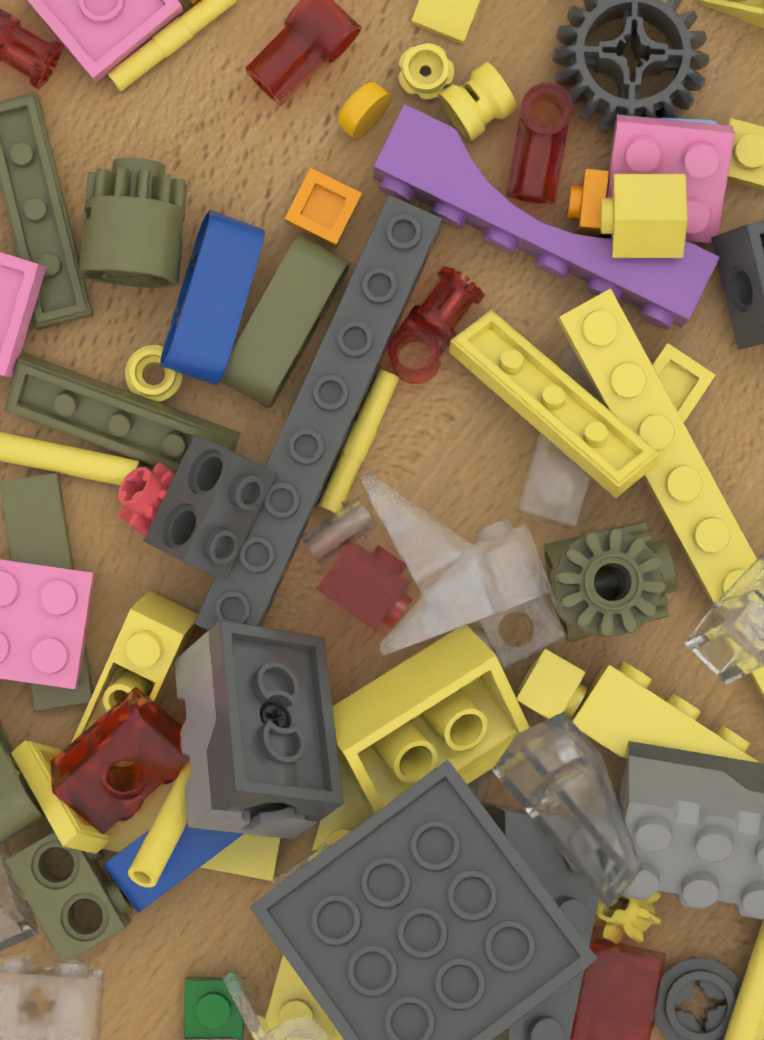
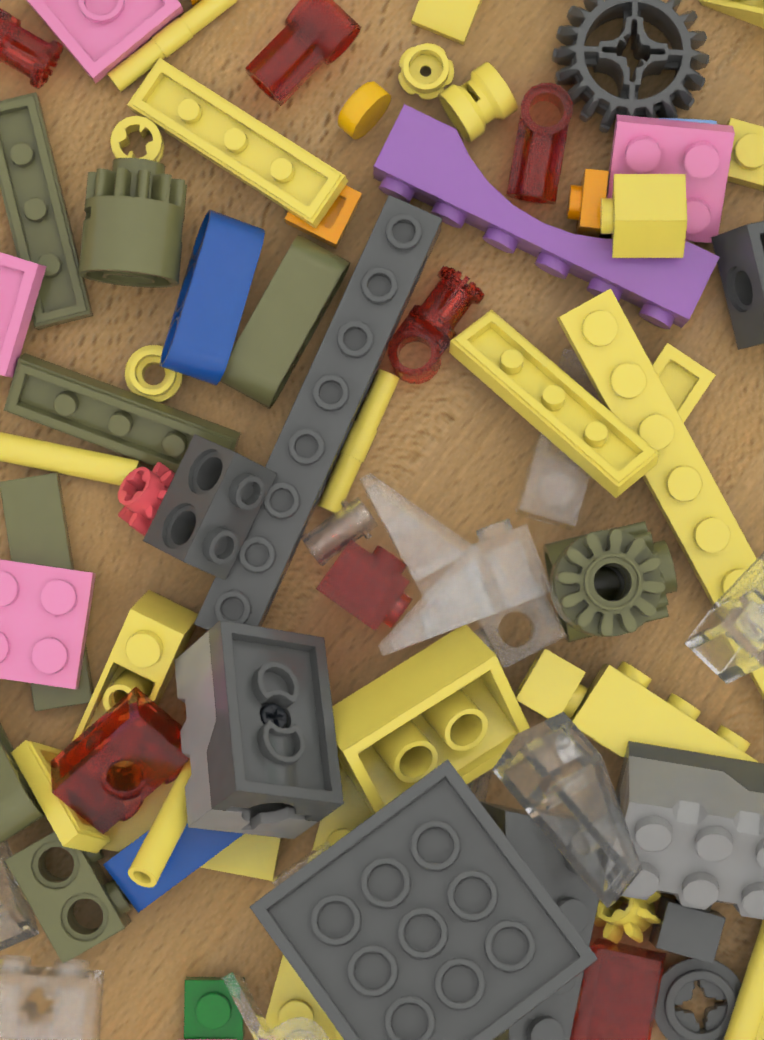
(120, 138): none -> light yellow bush
(238, 143): none -> light yellow tile
(687, 930): none -> dark grey plate

